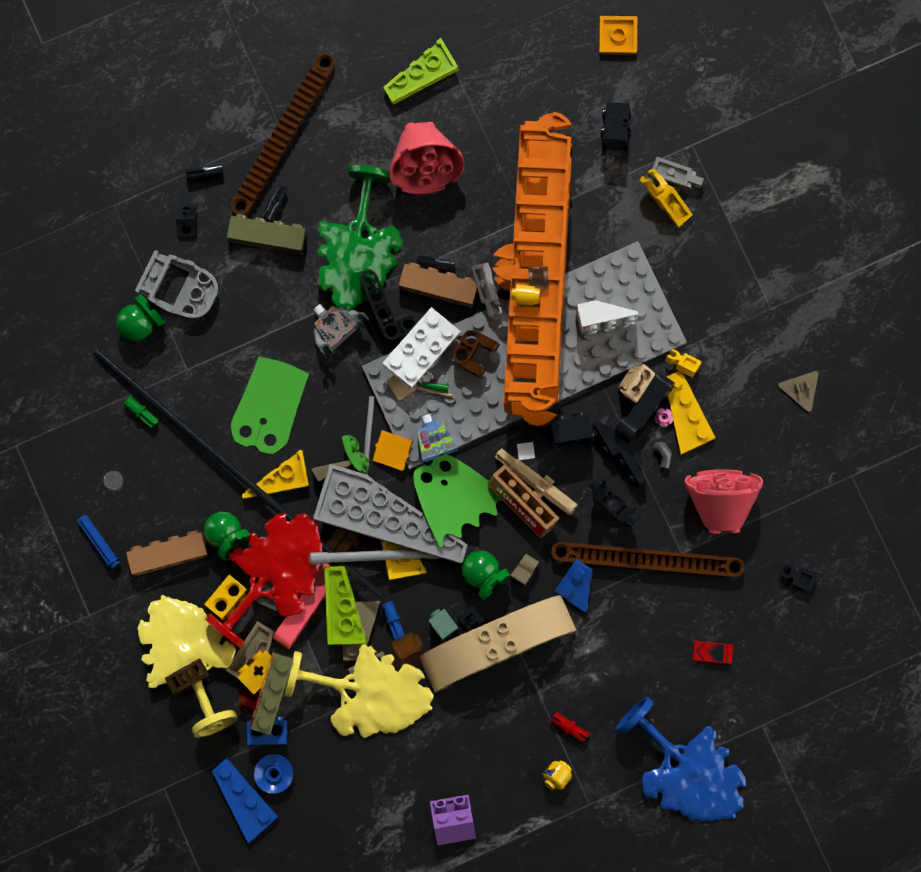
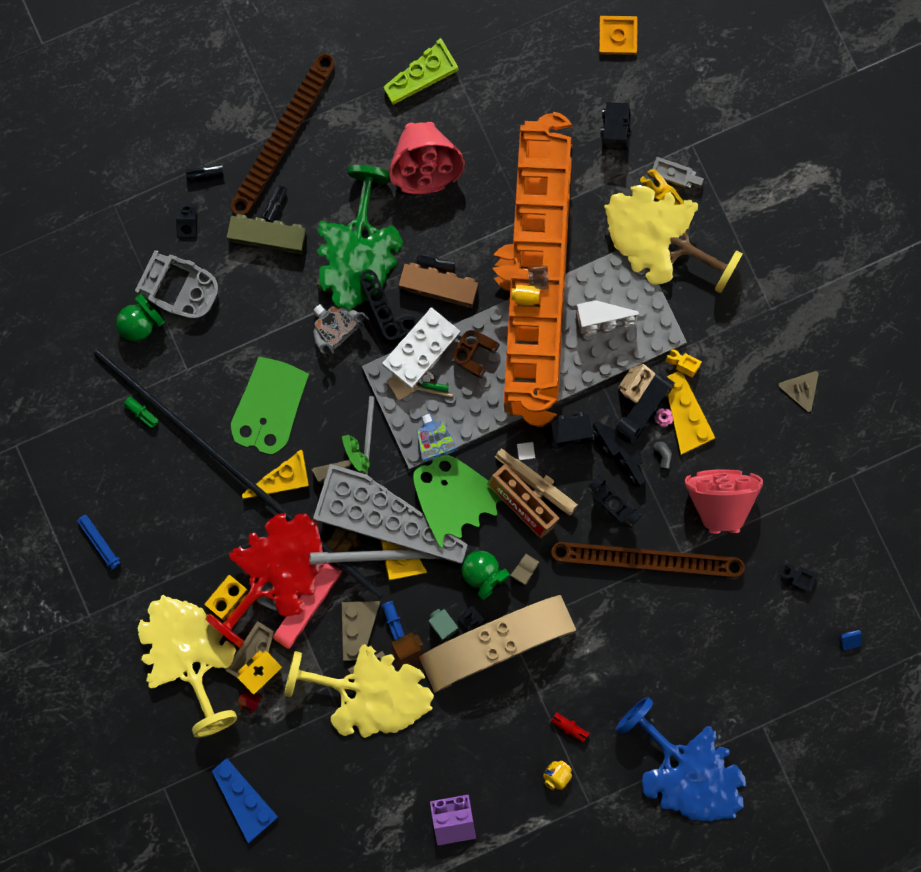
(113, 480): clear tile -> none
(167, 554): medium nougat brick -> none
(184, 671): dark brown slope -> none
(225, 533): green tile -> none
(263, 773): blue dish -> none
(266, 739): blue brick -> none
(271, 693): olive brick -> none
(341, 610): lime wing -> none
(392, 450): light orange piece -> none
(486, 288): light grey hinge -> none
(576, 585): blue wing -> none
(647, 227): none -> light yellow plant
(712, 652): red tile -> none
(851, 640): none -> blue slope

